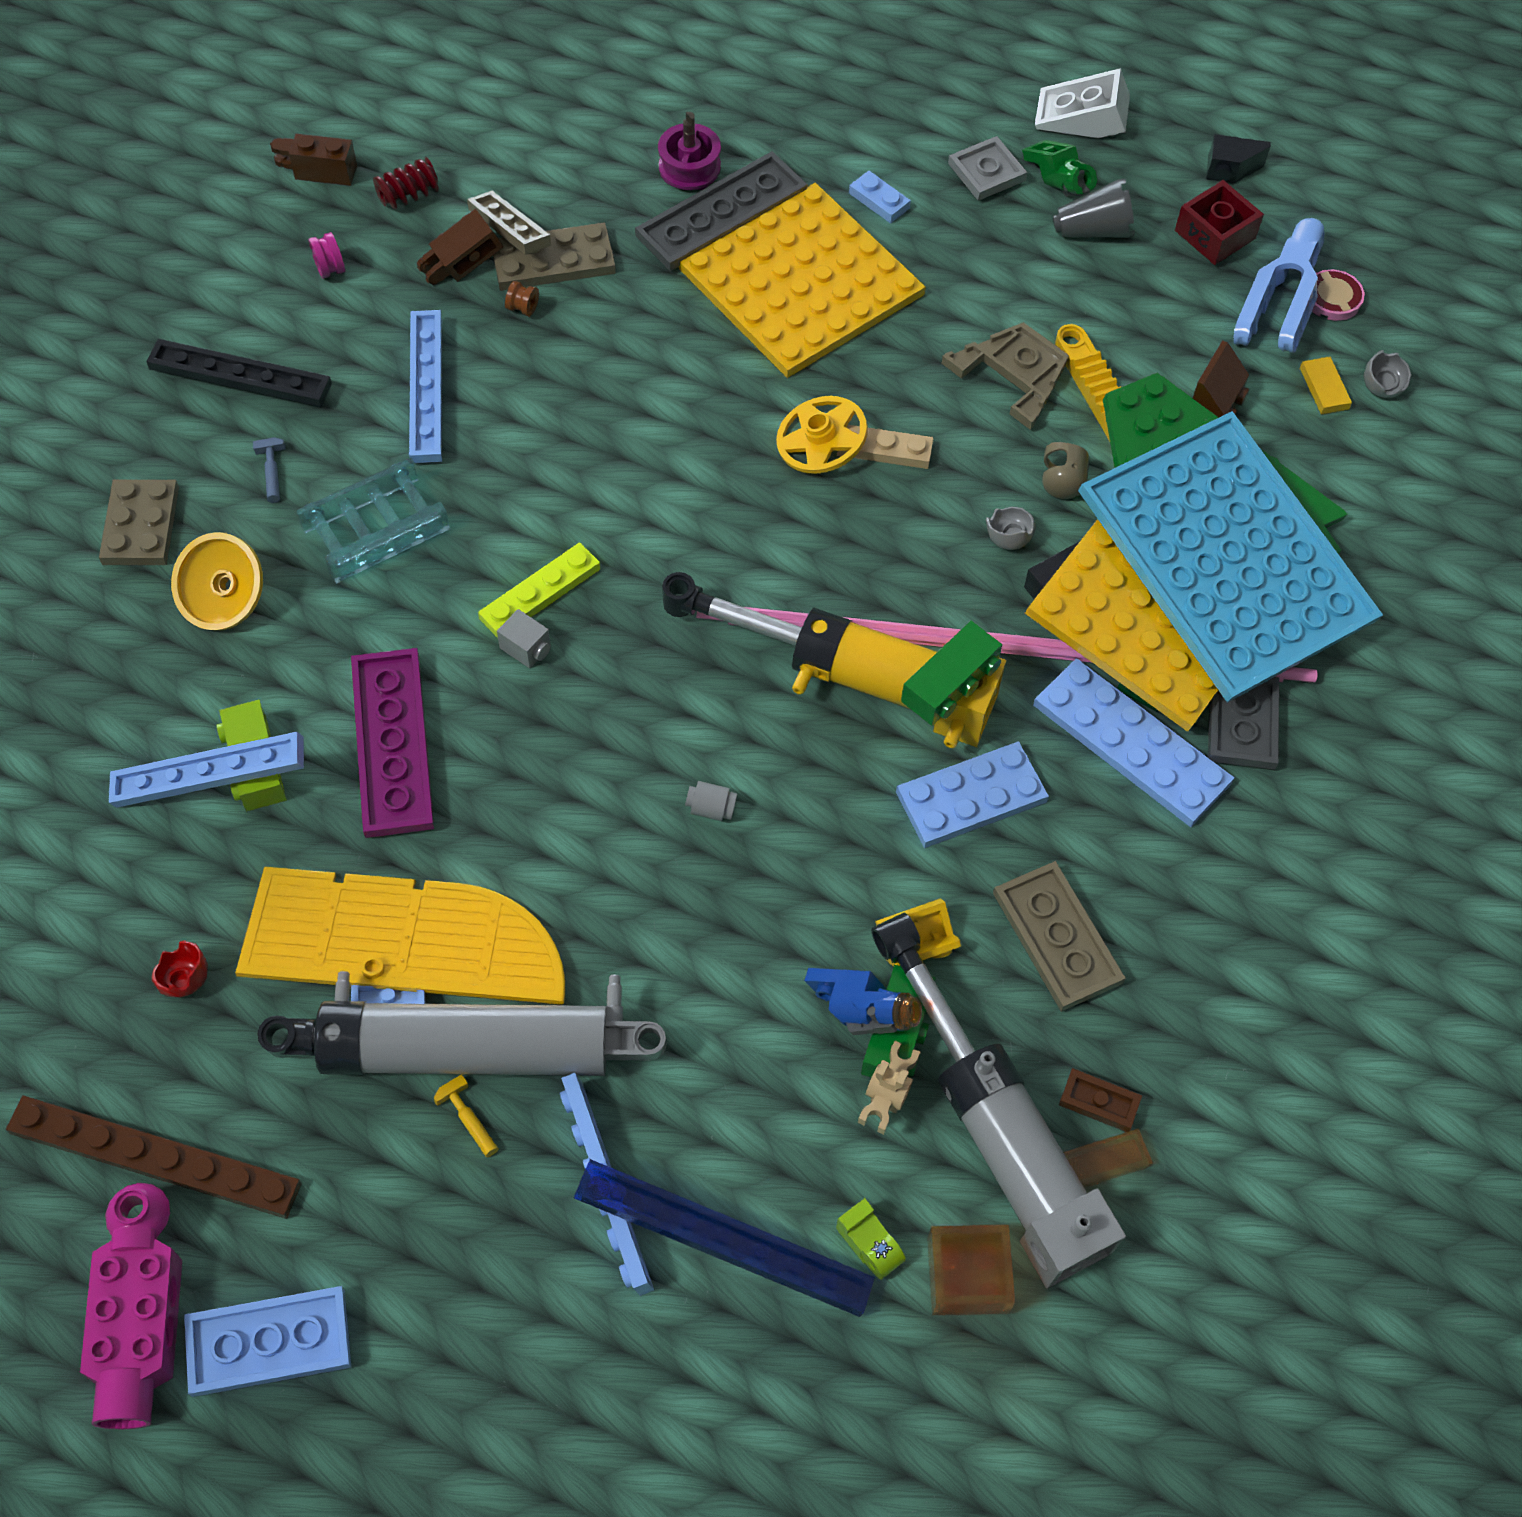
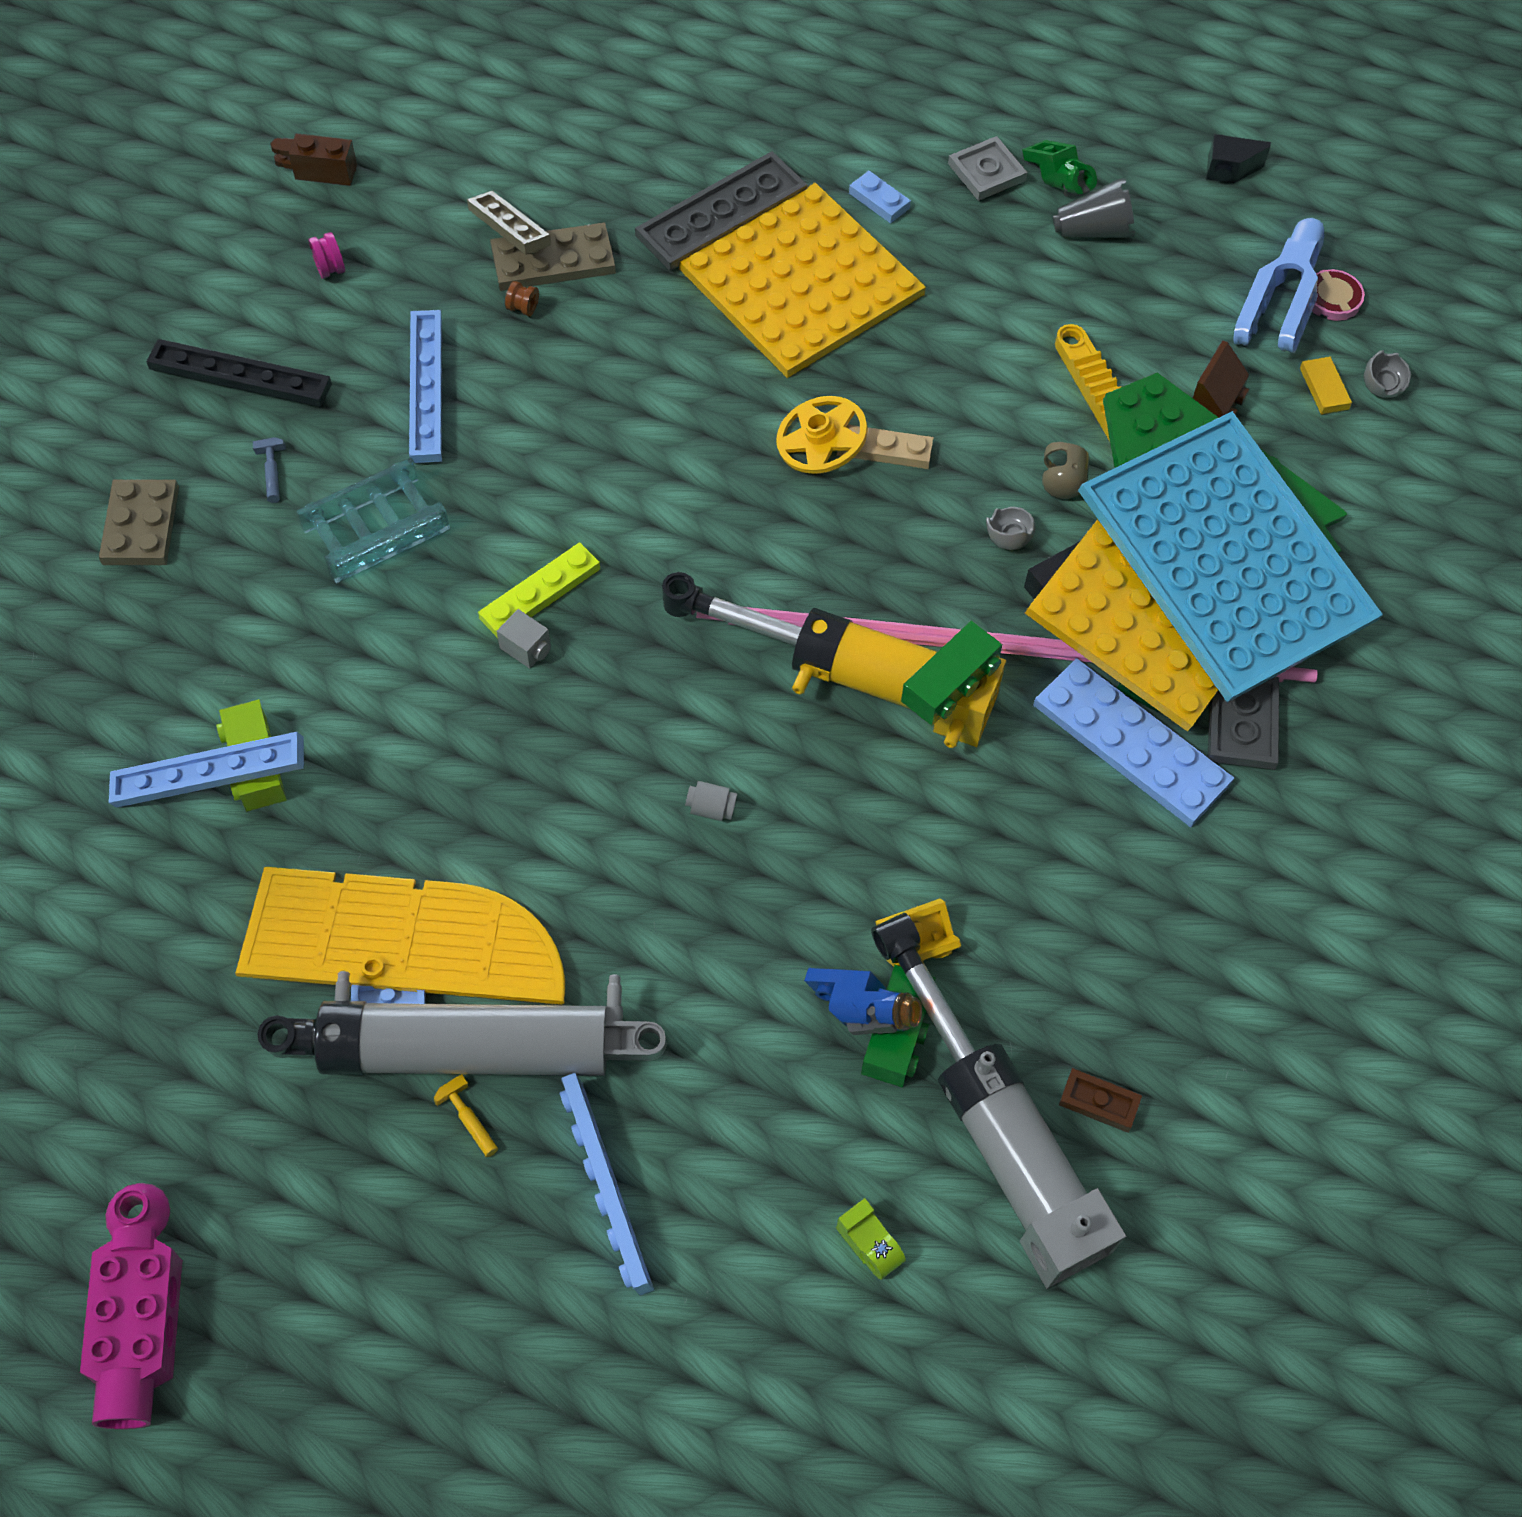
(154, 1156): reddish brown plate -> none
(180, 971): red hair -> none
(202, 576): yellow dish -> none
(266, 1341): light blue plate -> none
(391, 743): magenta plate -> none
(406, 182): dark red piece -> none
(459, 249): reddish brown hinge -> none
(689, 155): magenta wheel -> none
(725, 1238): clear blue plate -> none
(889, 1087): tan pin -> none
(970, 1270): clear orange piece -> none
(971, 794): light blue plate -> none
(1021, 358): dark tan wing -> none
(1058, 936): dark tan plate -> none
(1085, 106): white slope -> none
(1109, 1158): clear orange tile -> none
(1219, 222): dark red brick -> none

